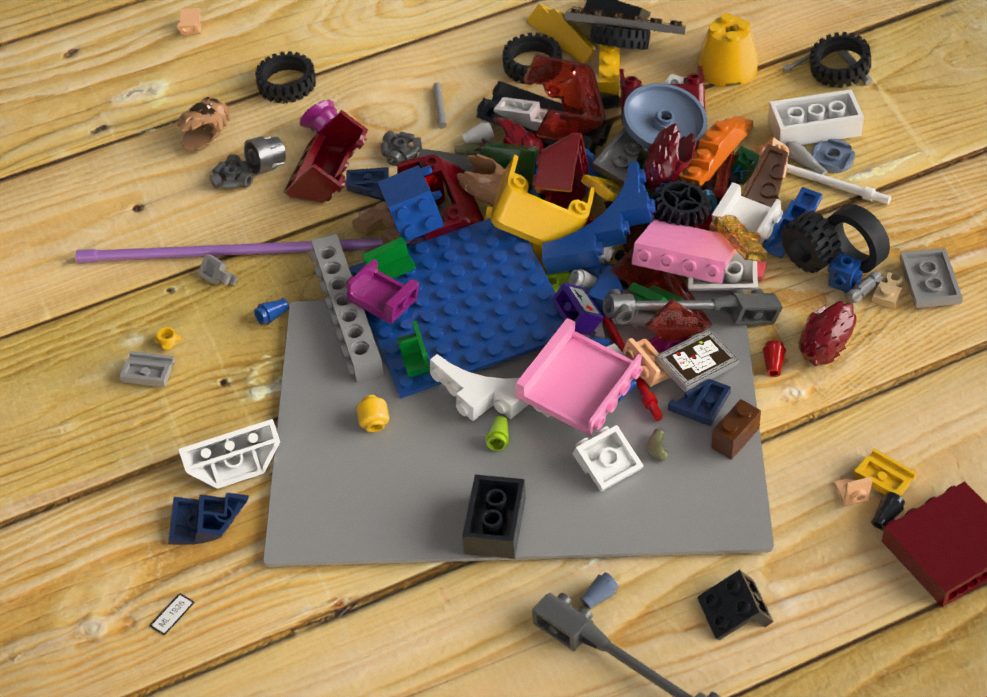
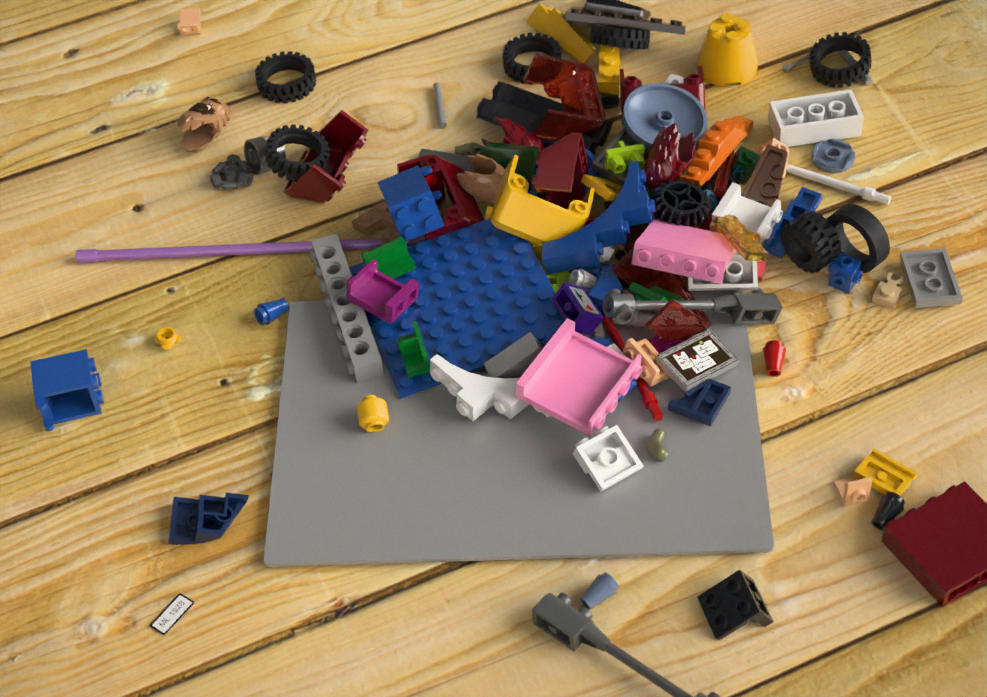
(66, 387): none -> blue container
(147, 369): light grey plate -> none
(213, 271): light grey plate -> none
(232, 455): white wedge -> none
(295, 136): none -> black tyre
(318, 115): magenta piece -> none
(366, 181): dark blue wing -> none
(397, 144): dark grey piece -> none
(478, 132): white cone -> none
(494, 516): black brick -> none
(498, 434): lime cone -> none
(514, 359): none -> light grey slope
(521, 111): white slope -> none
(608, 9): none -> light grey bar
(621, 155): none -> lime hips
(736, 429): reddish brown brick -> none
(804, 158): light grey piece -> none
(827, 333): dark red head -> none
(864, 287): light grey axle -> none

